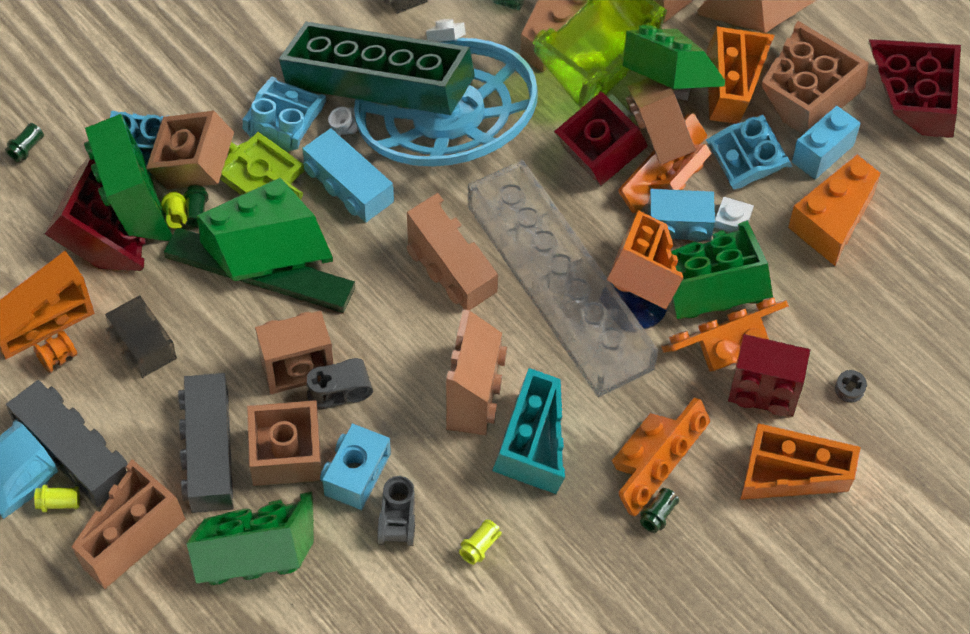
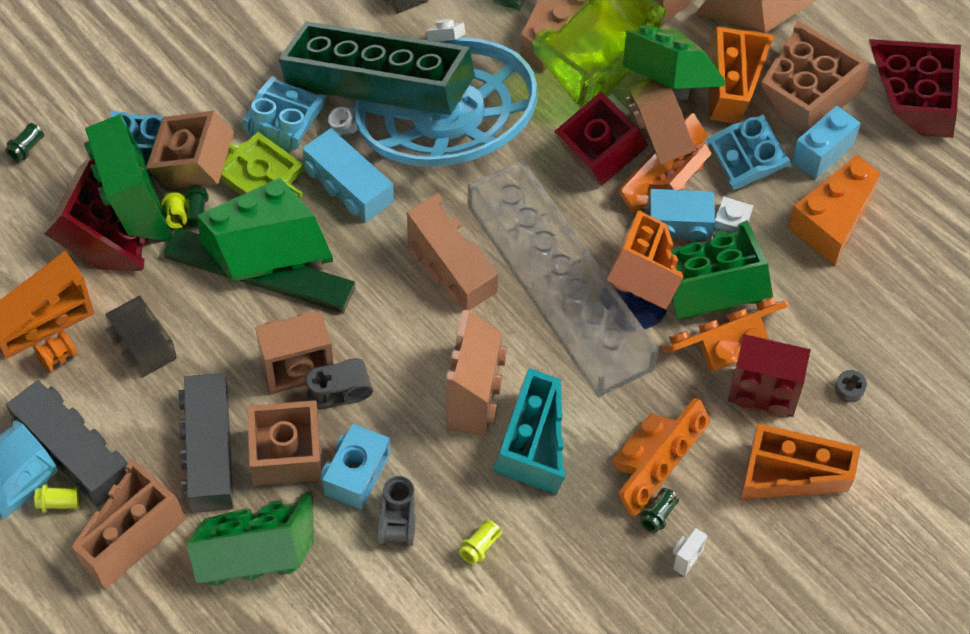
(688, 551): none -> white plate

